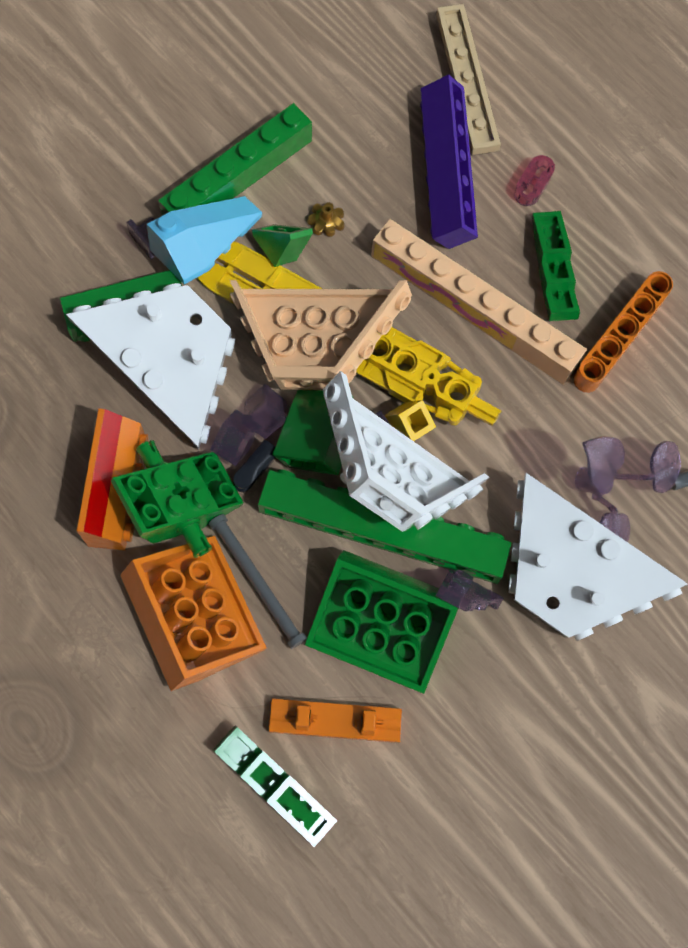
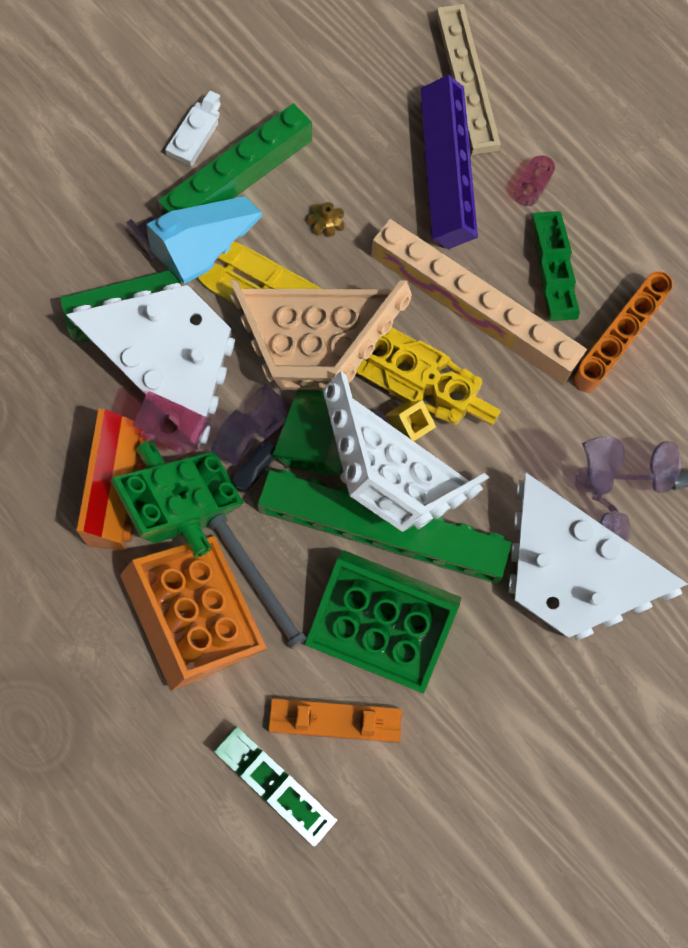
(154, 413): none -> clear pink brick
(195, 130): none -> white hinge
(282, 242): green slope -> none
(466, 594): clear purple wing -> none

